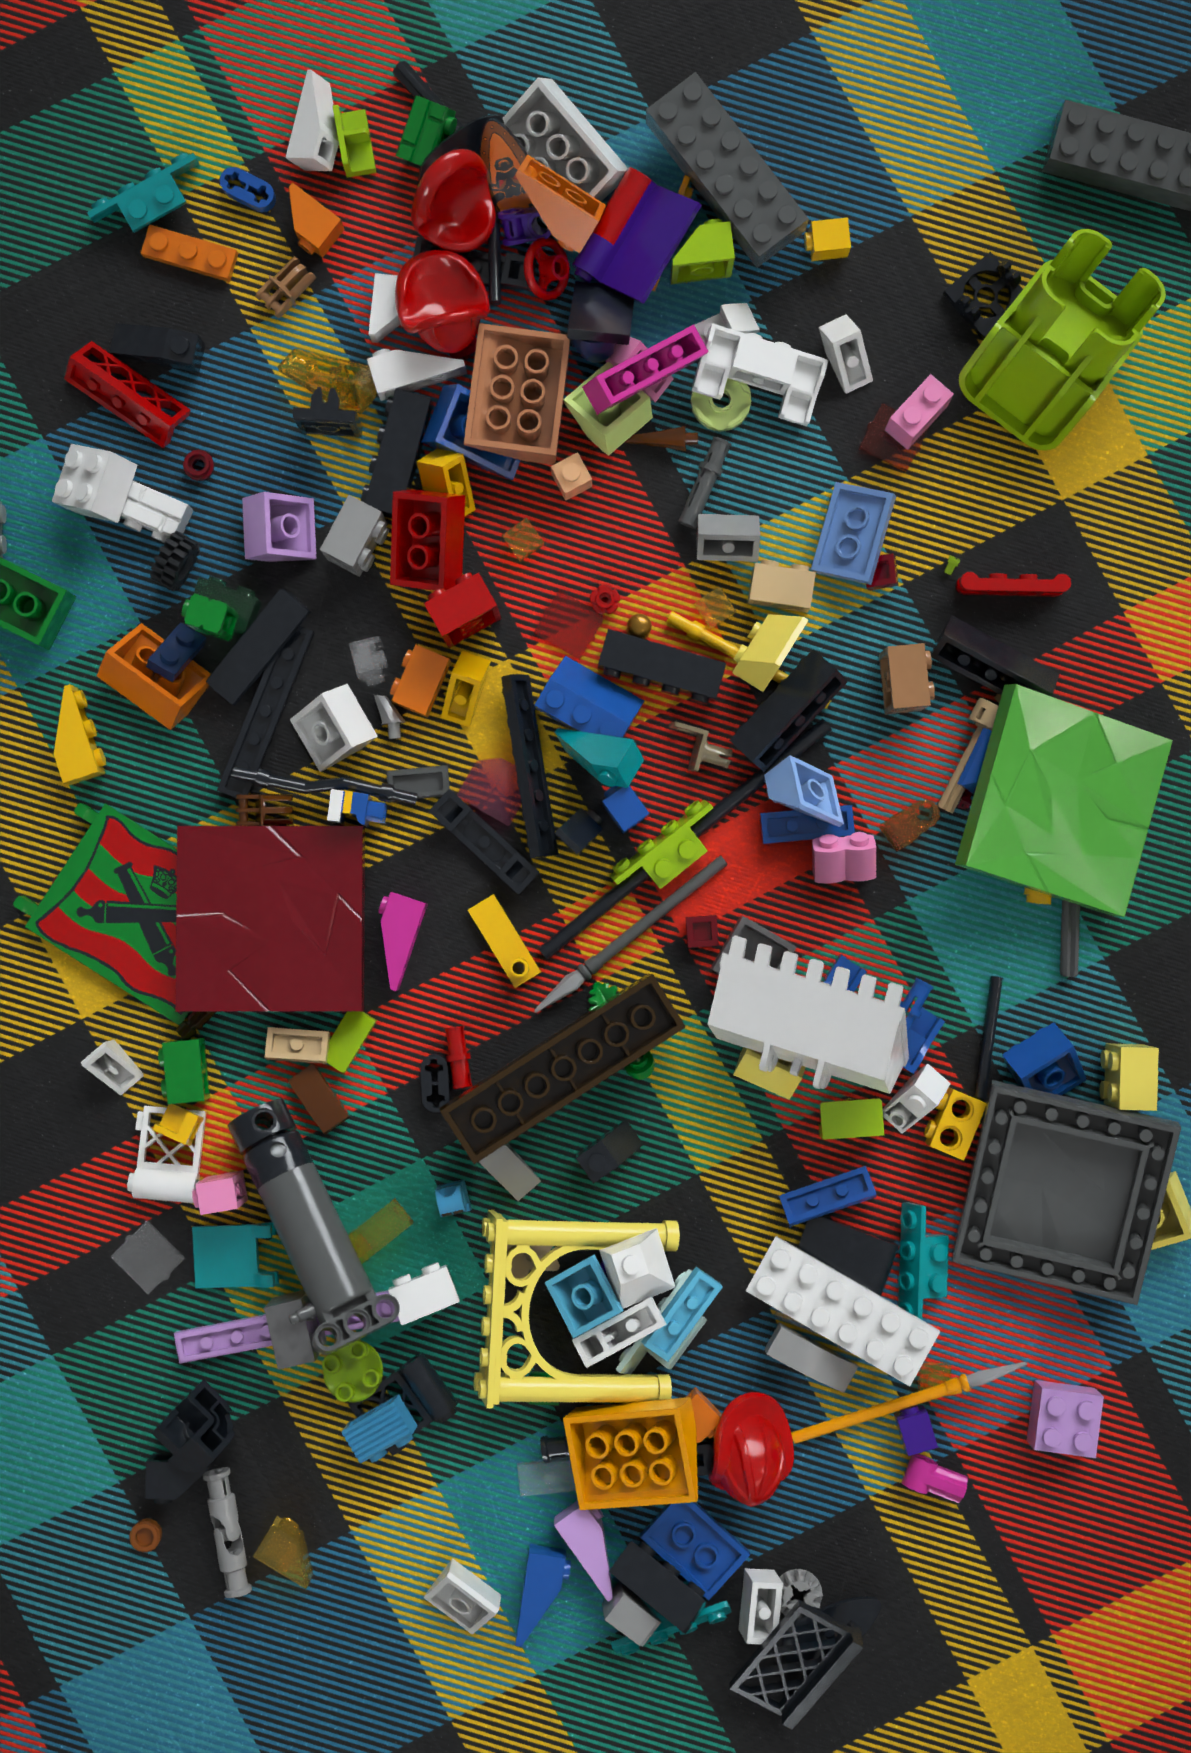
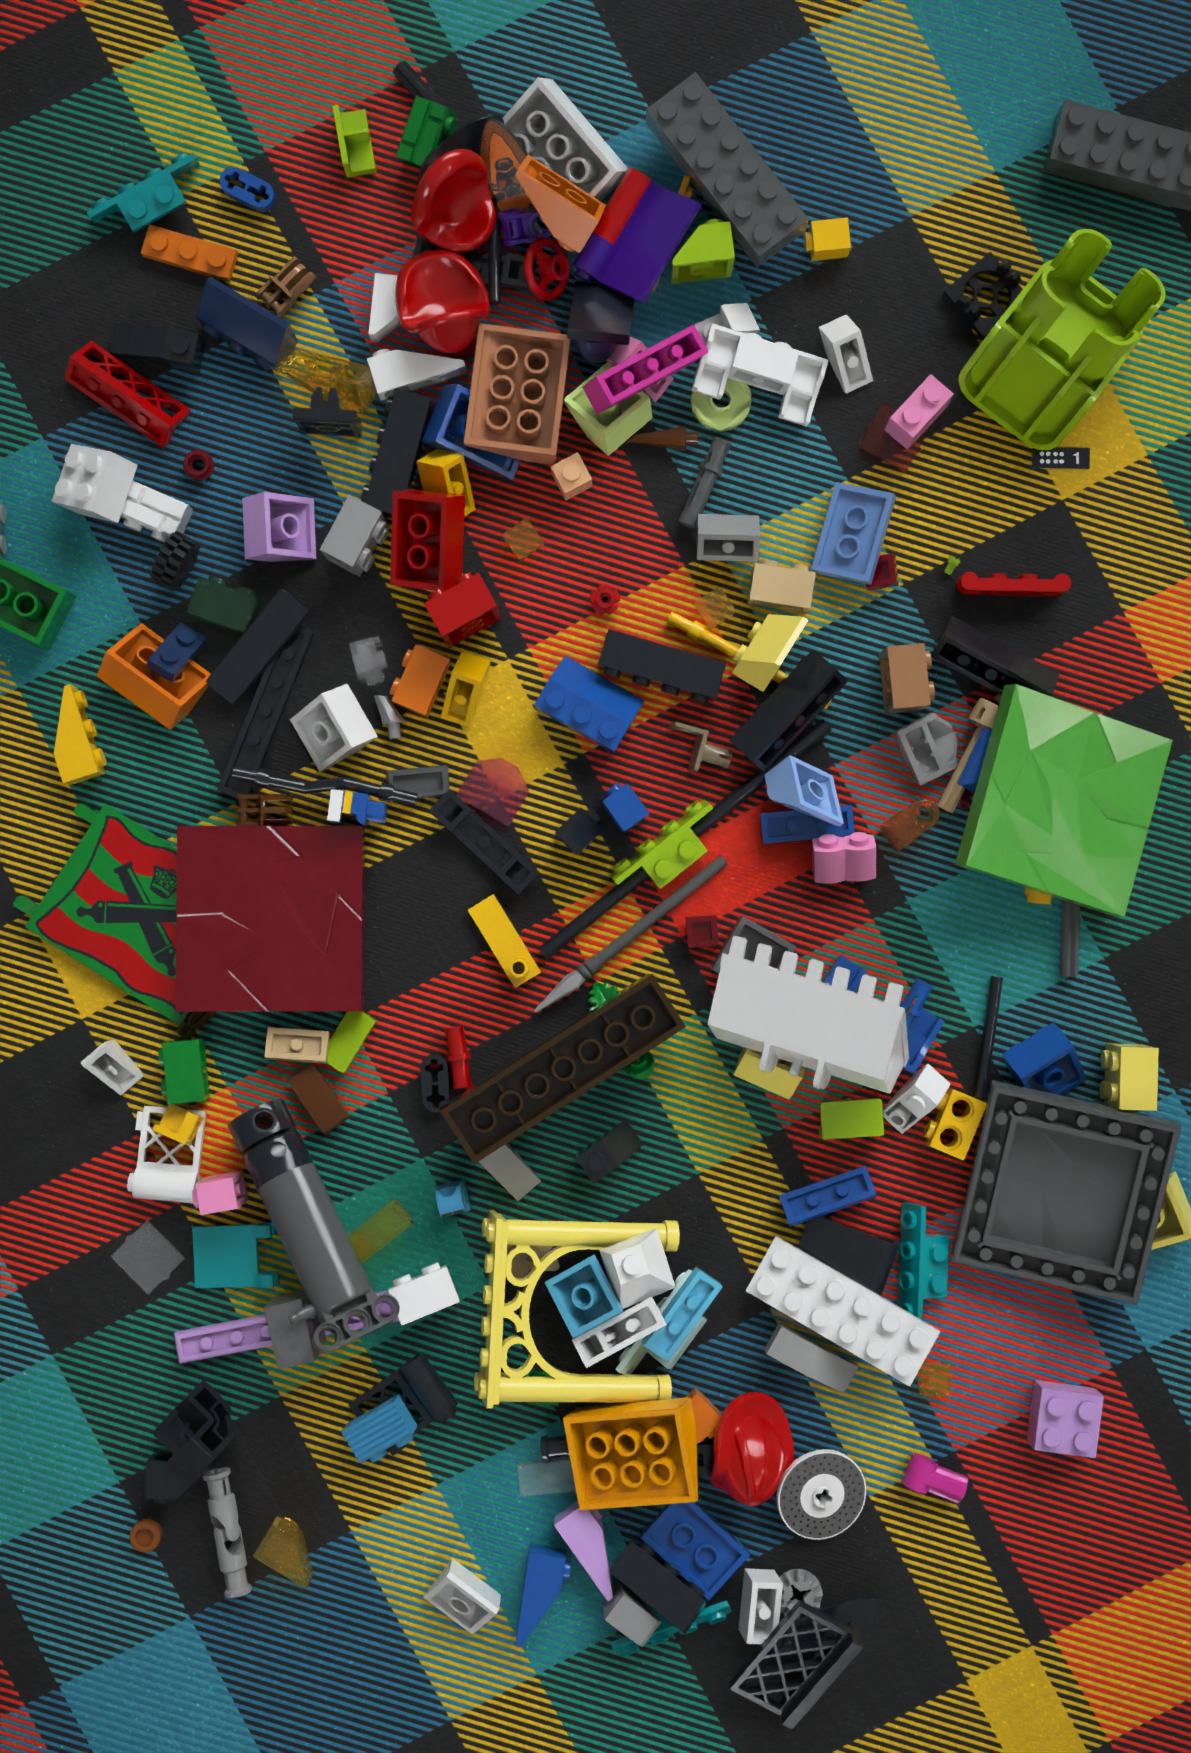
(210, 616): green brick -> none
(244, 325): none -> dark blue slope
(313, 223): orange slope -> none
(314, 131): white slope -> none
(353, 1372): lime dish -> none
(400, 929): dark pink slope -> none
(529, 765): black plate -> none
(569, 625): clear red piece -> none
(606, 757): teal slope -> none
(639, 626): pearl gold piece -> none
(811, 1475): none -> piece
(915, 1430): dark purple brick -> none
(928, 747): none -> light grey slope
(950, 1387): light orange piece -> none
(1061, 458): none -> black sticker

